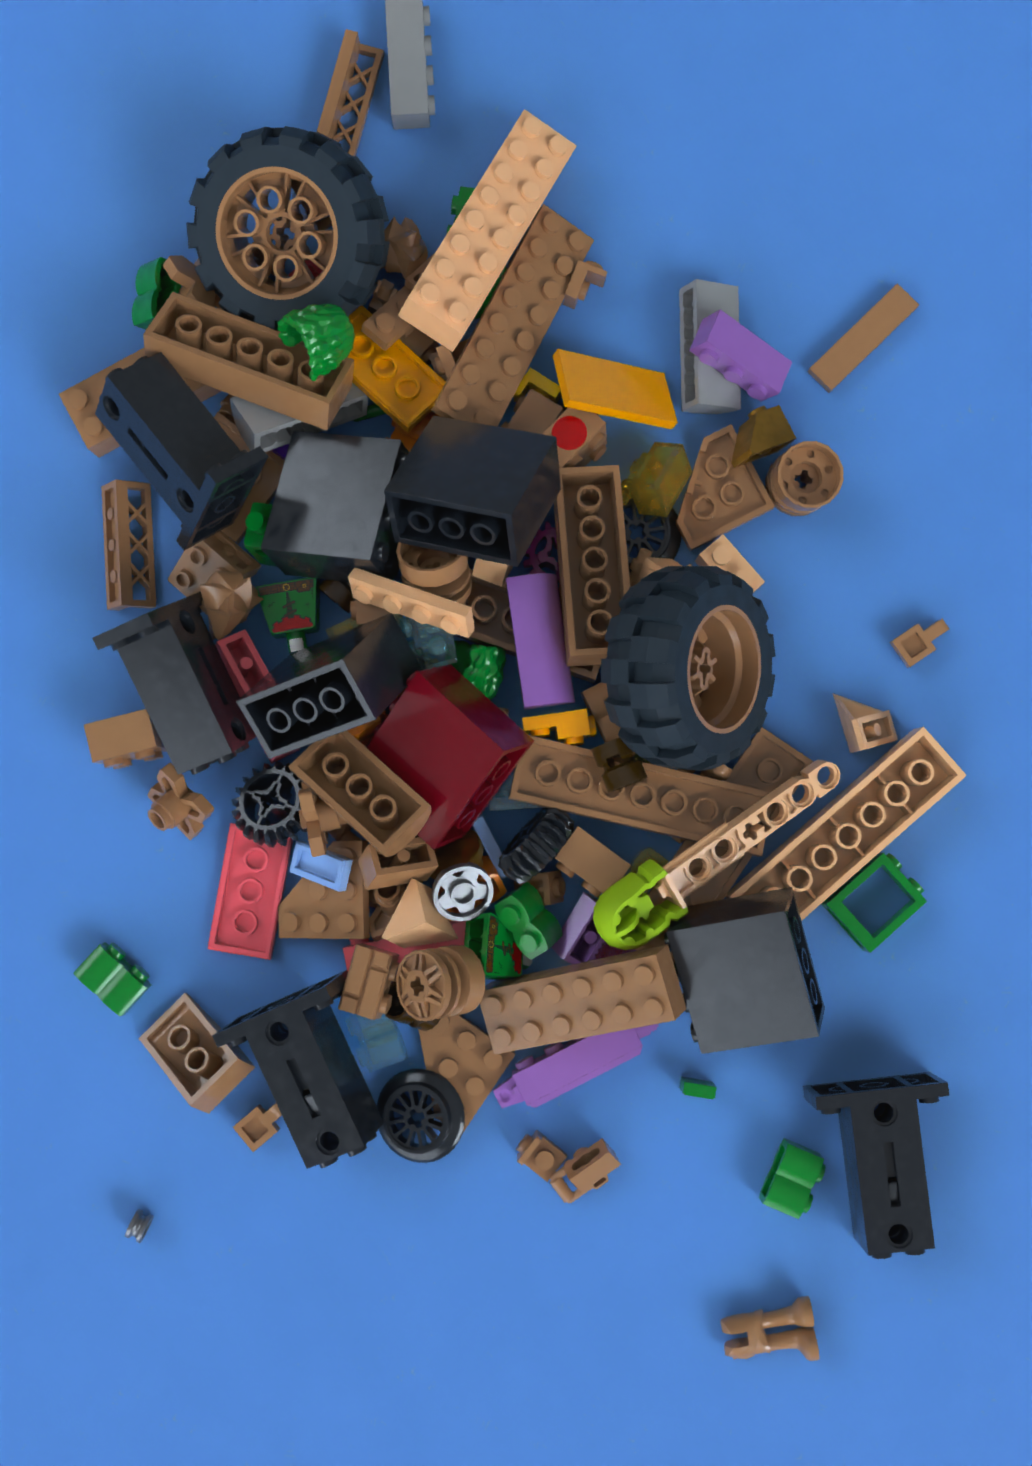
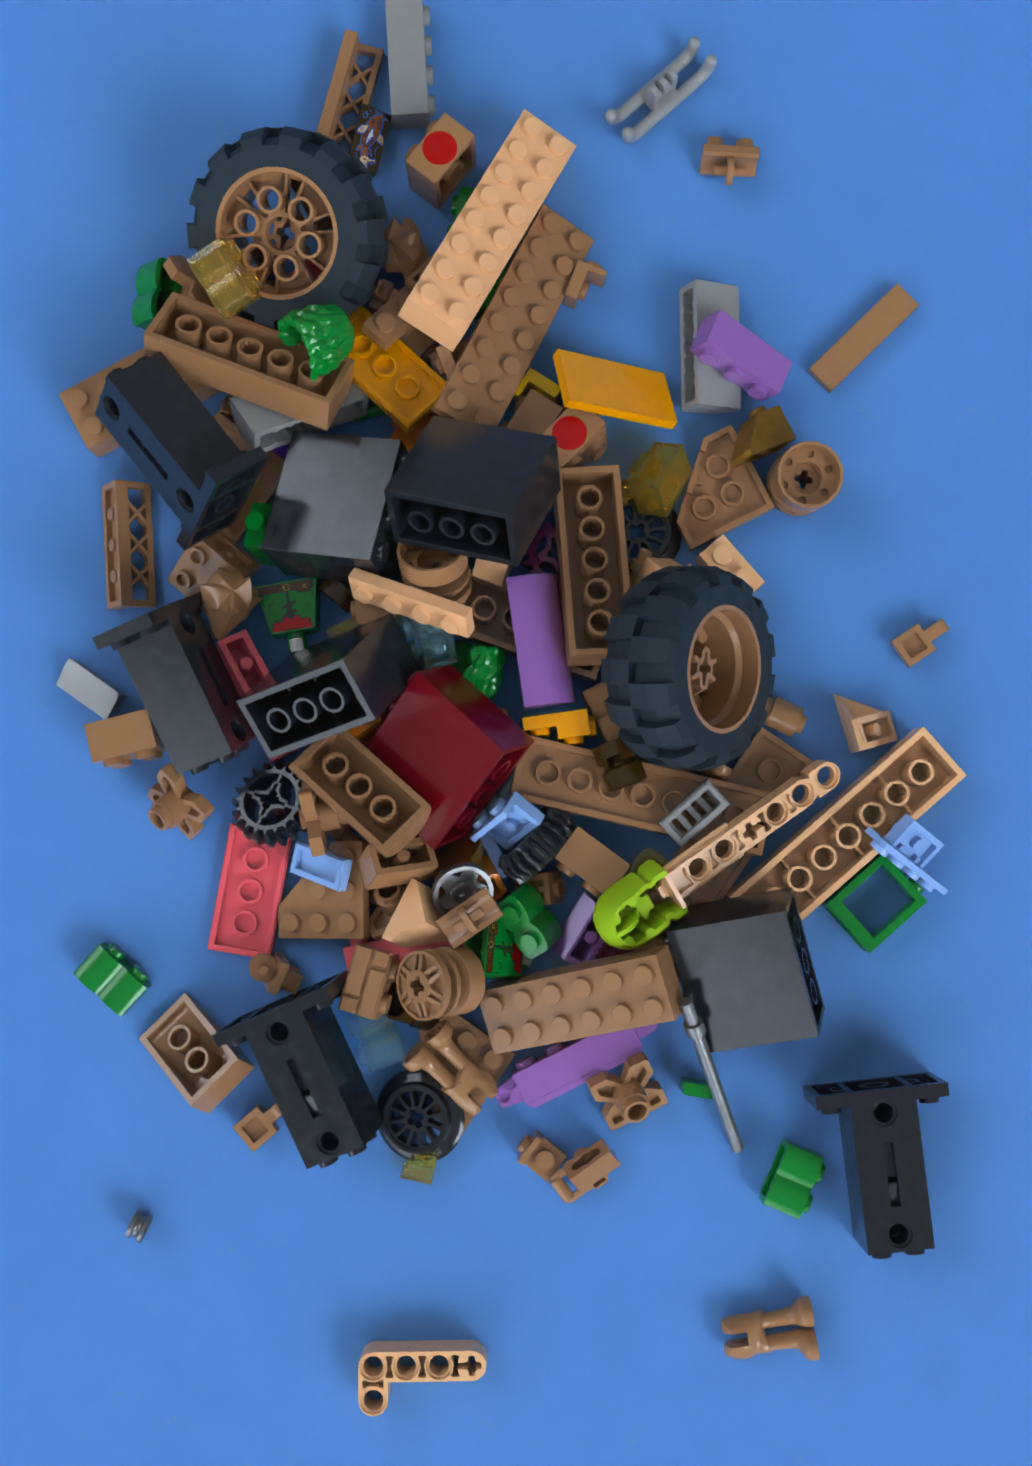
(89, 688): none -> light grey slope
(224, 277): none -> clear yellow brick
(275, 972): none -> medium nougat hips
(370, 137): none -> tile
(419, 1170): none -> clear yellow tile
(423, 1370): none -> light nougat beam
(440, 160): none -> medium nougat brick
(467, 1073): none -> medium nougat piece
(469, 917): none -> medium nougat hips
(507, 820): none -> light blue bracket
(628, 1095): none -> medium nougat plant
(661, 93): none -> light grey piece
(696, 1031): none -> flat silver bar
(721, 804): none -> light grey slope
(729, 159): none -> medium nougat hips
(784, 716): none -> medium nougat brick
(910, 849): none -> light blue bracket

